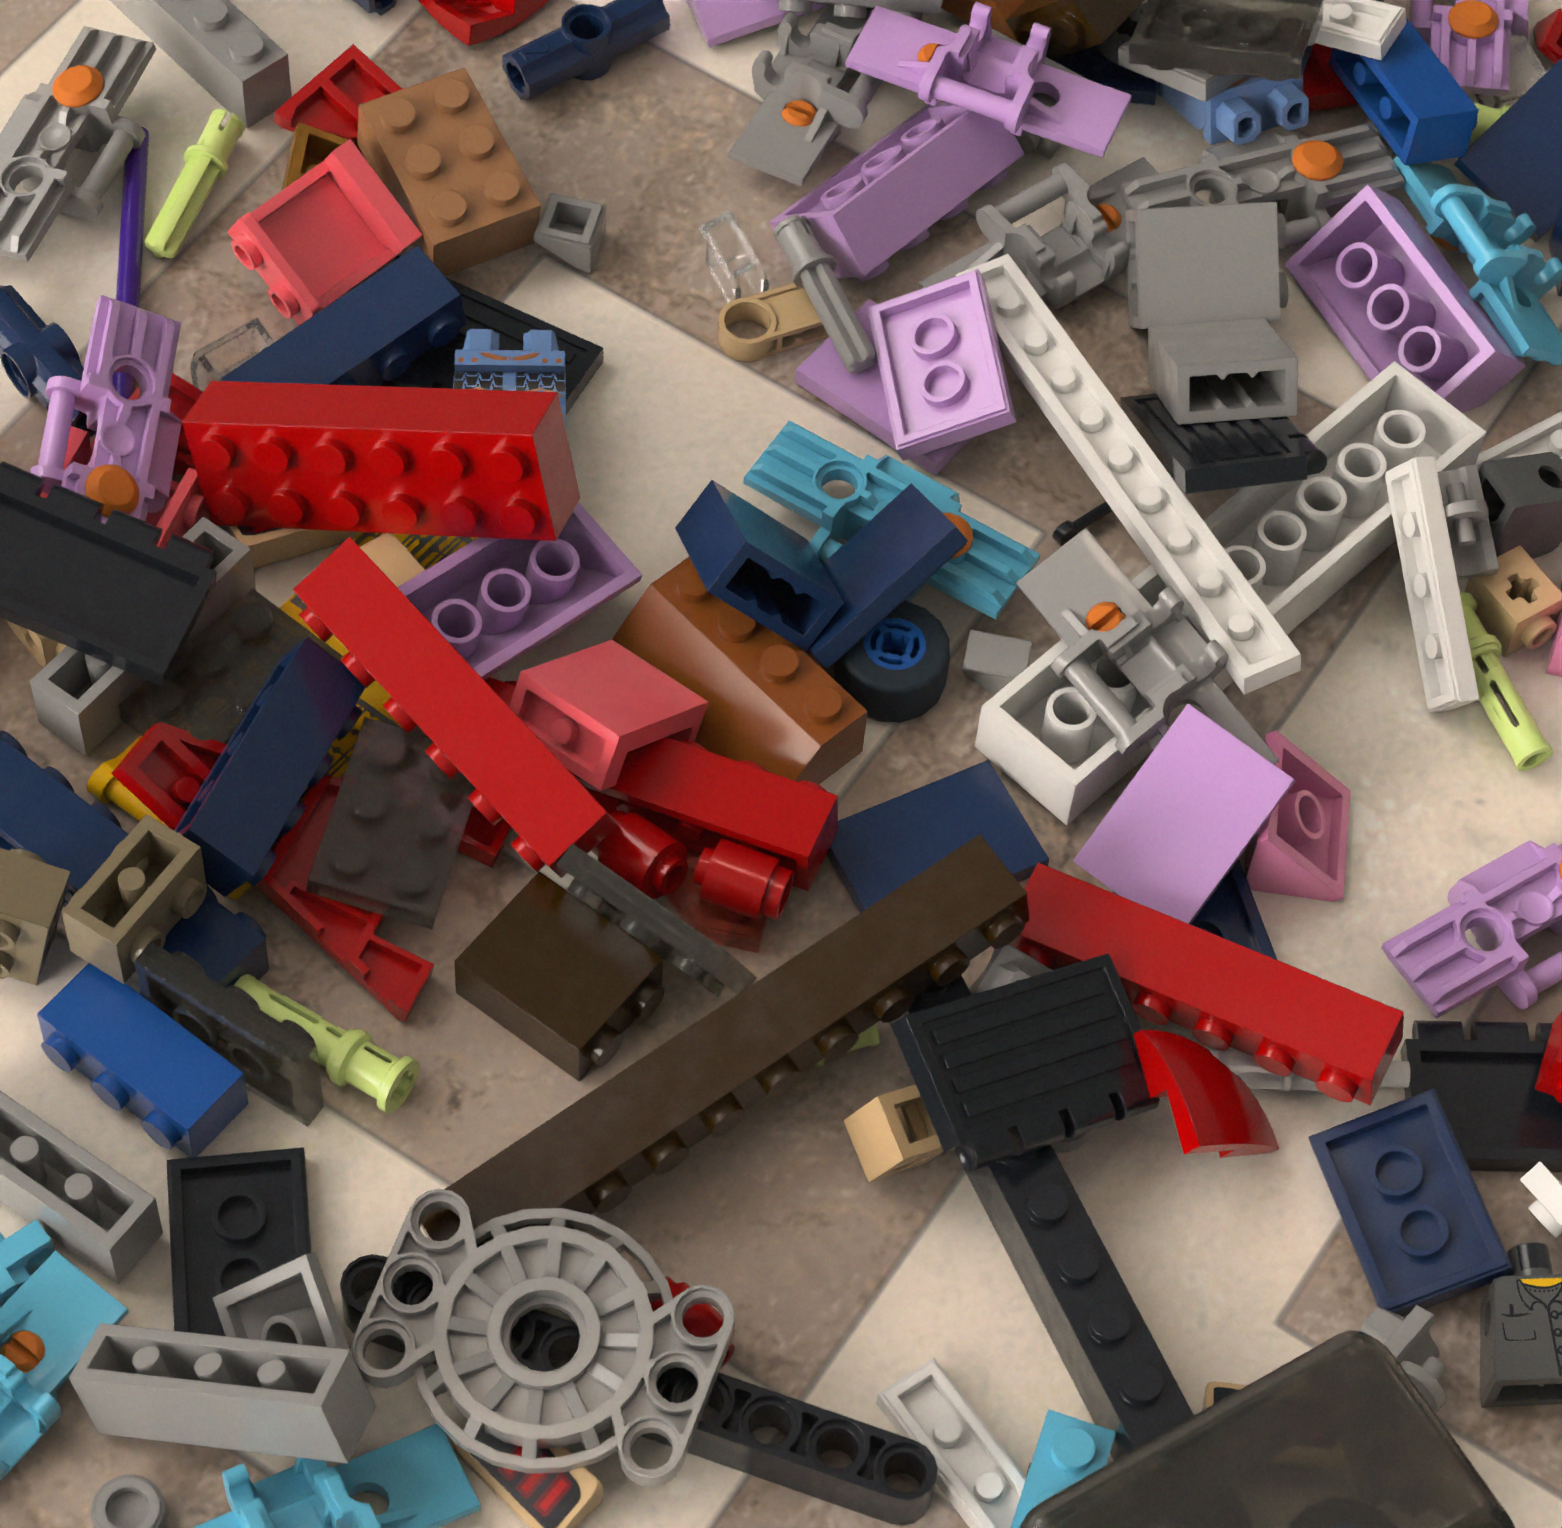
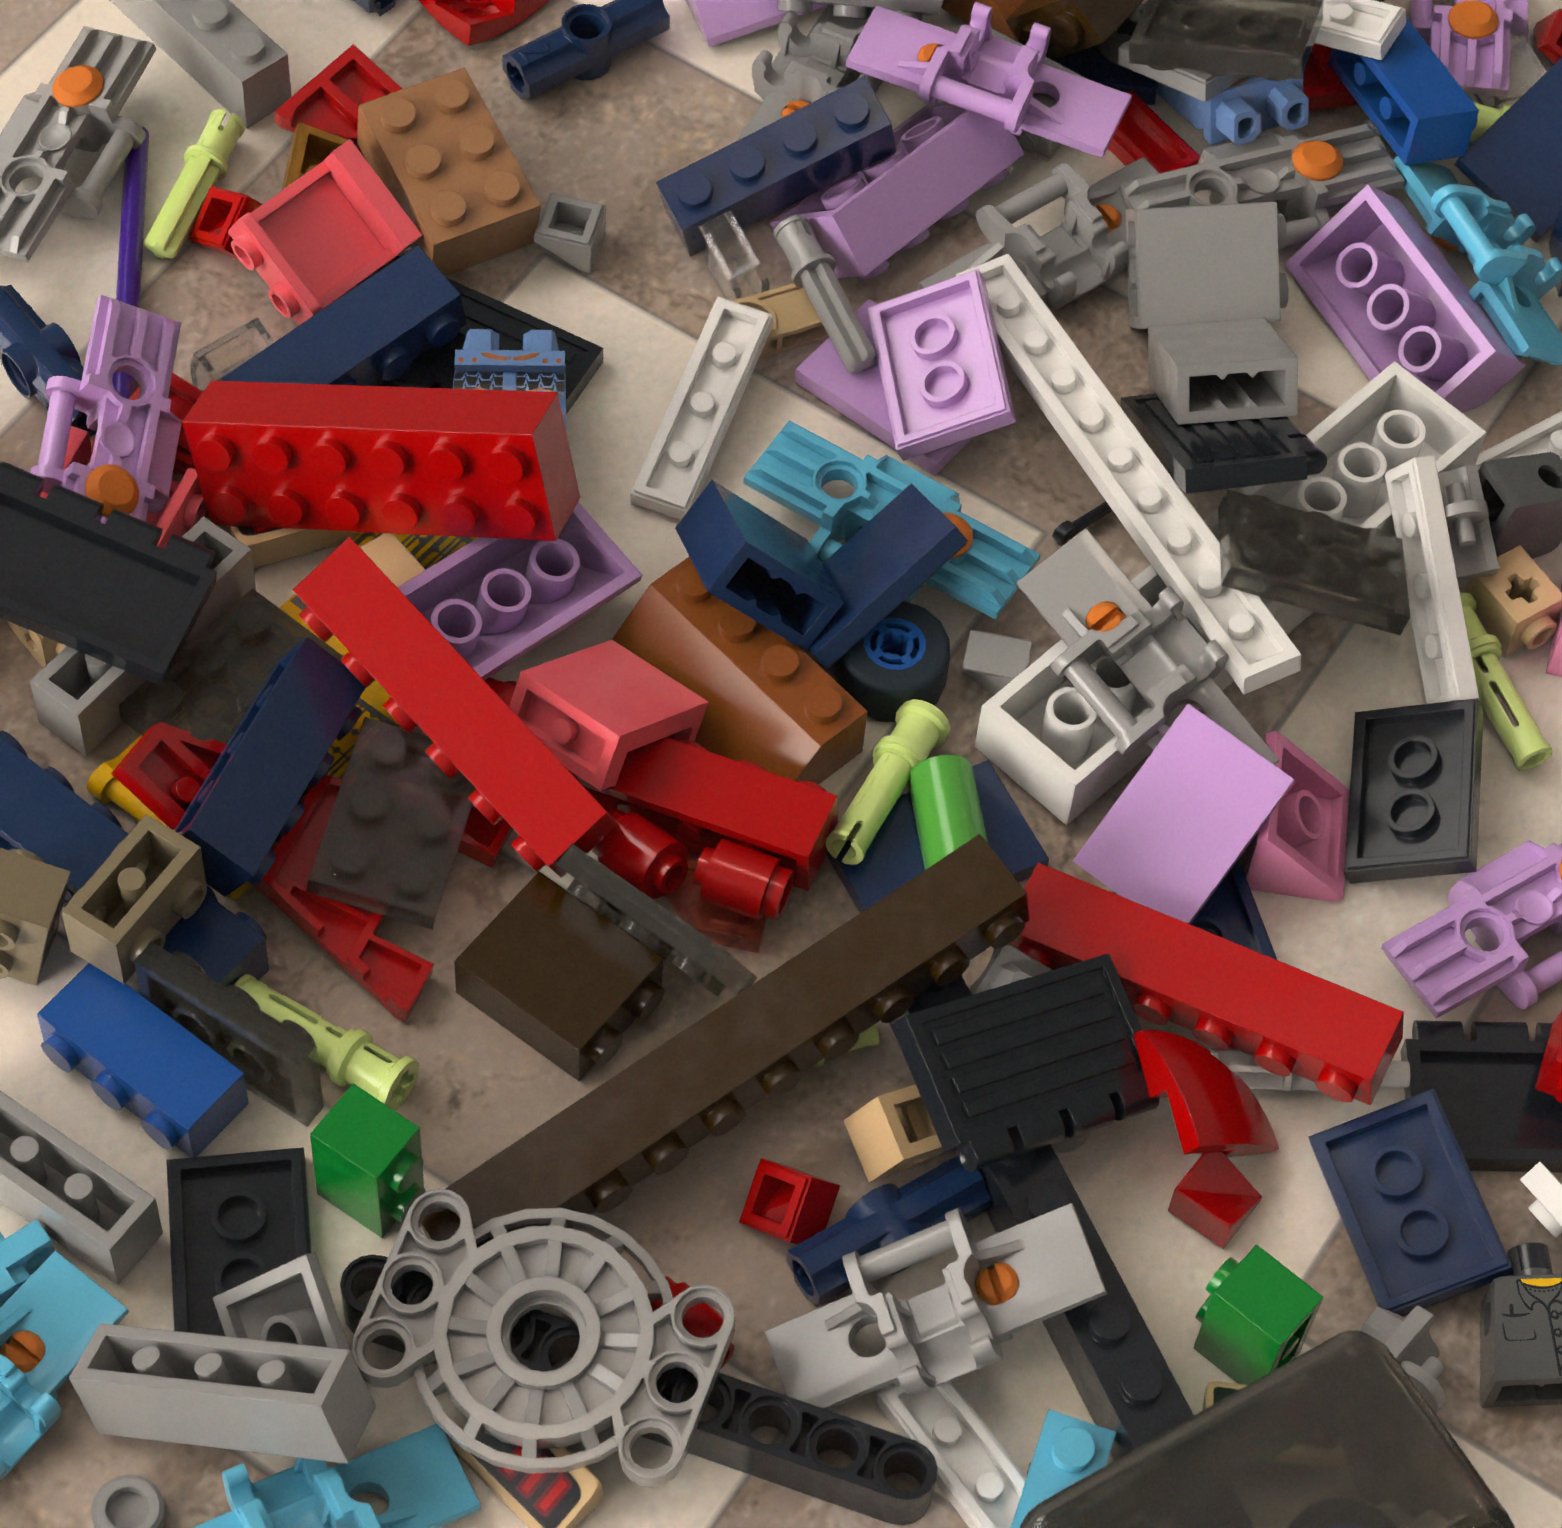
(217, 216): none -> red slope
(368, 1160): none -> green brick
(701, 408): none -> white tile
(780, 163): none -> dark blue brick
(788, 1202): none -> red slope
(881, 1219): none -> dark blue piece
(917, 732): none -> yellowish green pin
(945, 805): none -> bright green brick
(946, 1331): none -> light grey piece
(1148, 136): none -> red tile
(1214, 1198): none -> red slope
(1255, 1316): none -> green brick
(1313, 562): none -> clear smoke plate
(1414, 791): none -> black tile

